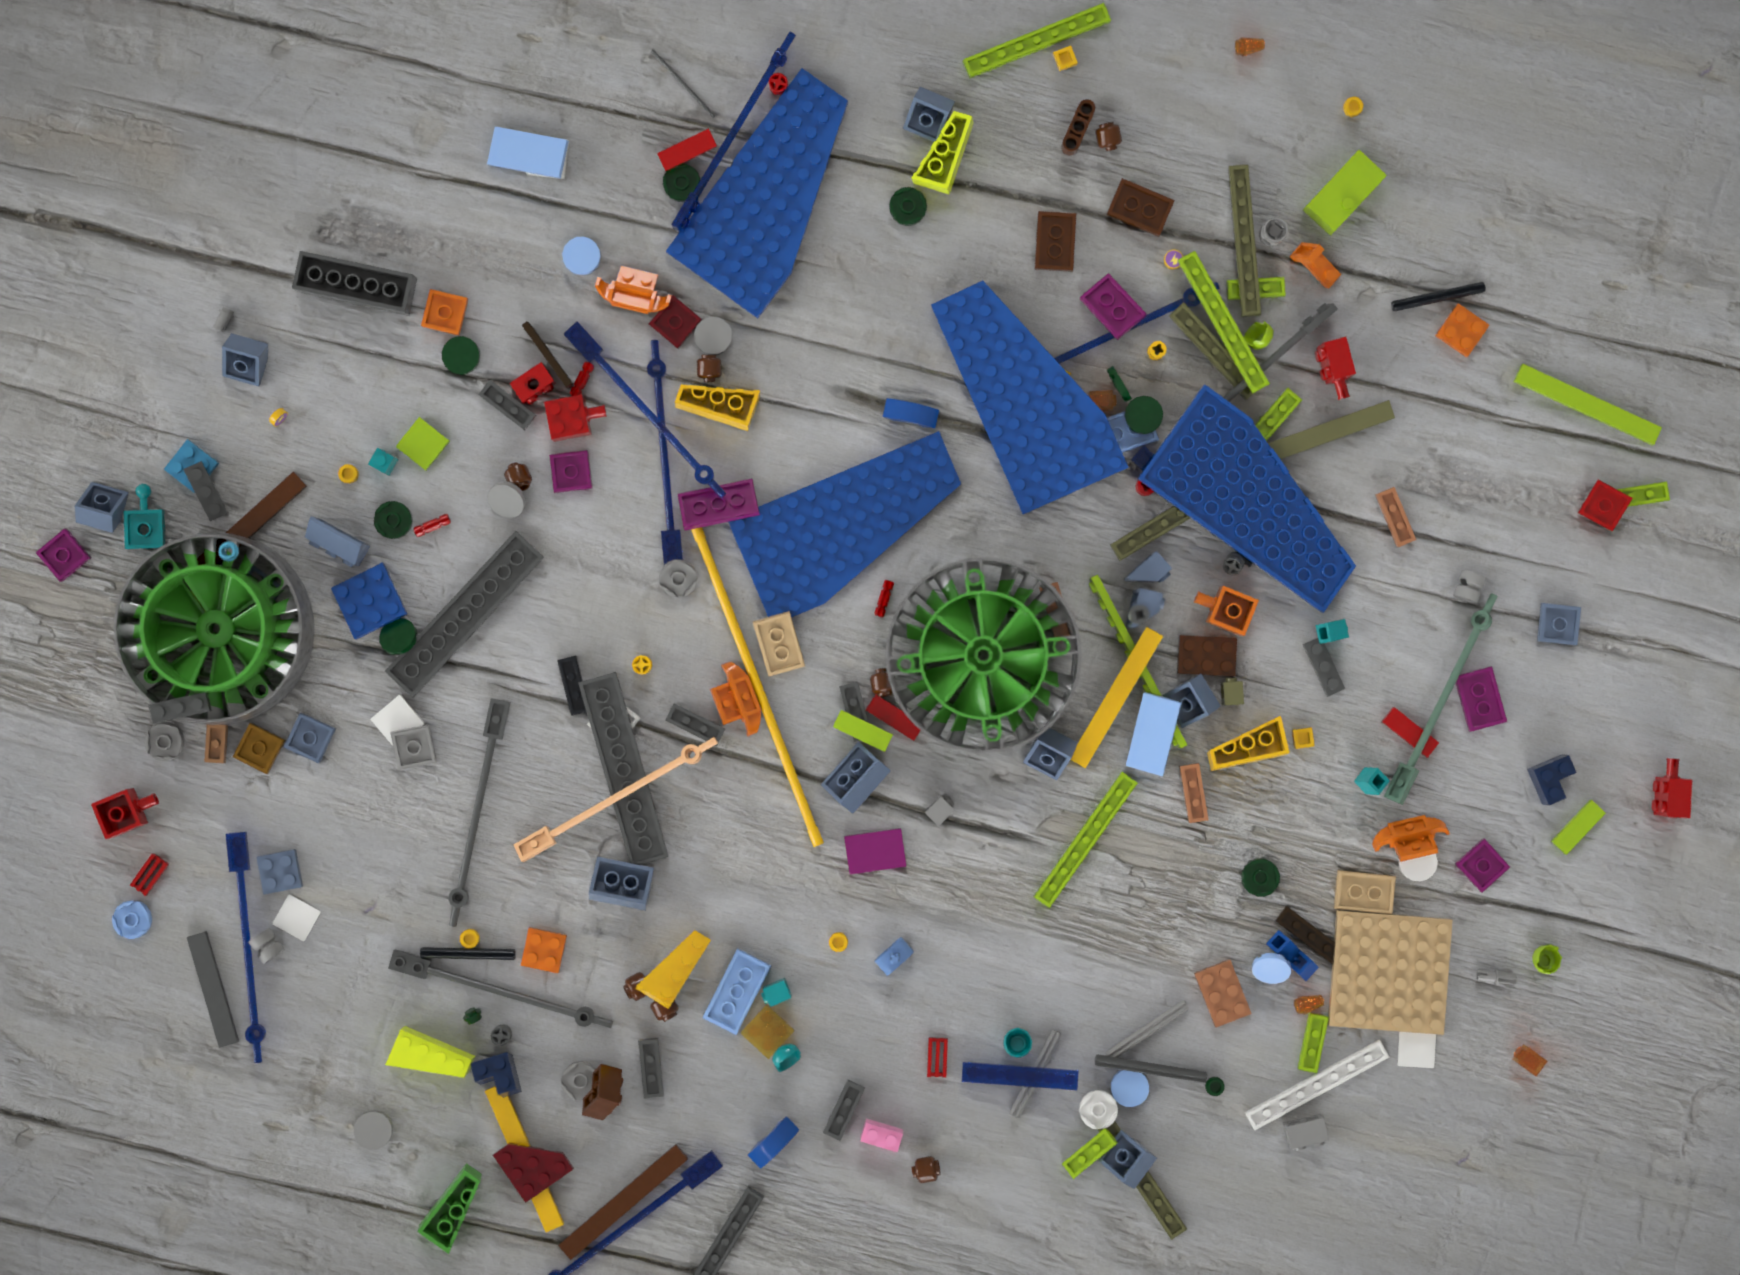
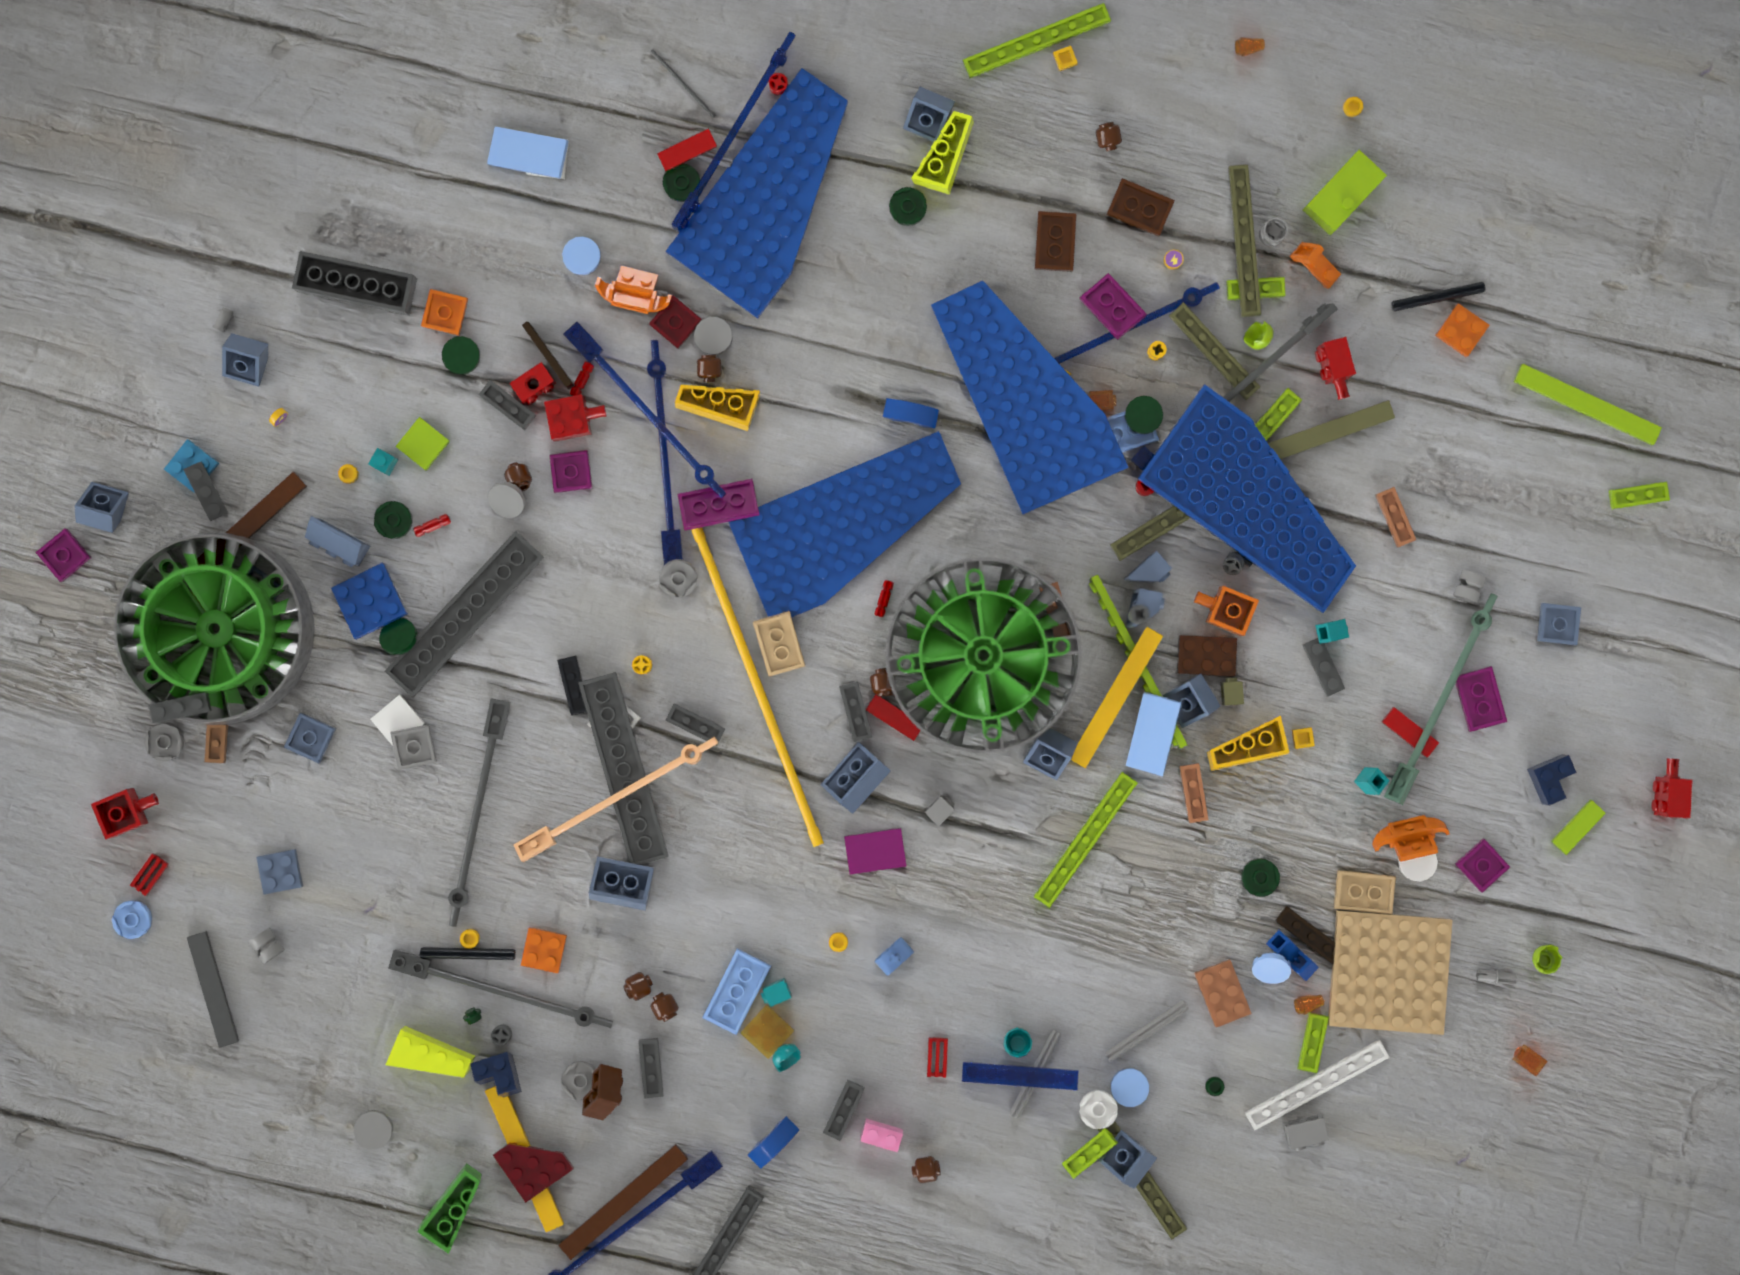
(136, 518): teal plate -> none
(223, 548): medium azure plate -> none
(239, 862): clear blue bar -> none
(258, 748): pearl gold tile -> none
(296, 917): white sticker -> none
(670, 975): yellow wedge -> none
(737, 699): orange plate -> none
(862, 730): lime tile -> none
(1082, 119): reddish brown beam -> none
(1118, 383): dark green tile -> none
(1150, 1068): dark grey axle -> none
(1223, 322): lime tile -> none
(1416, 1050): white sticker -> none
(1605, 505): red tile -> none

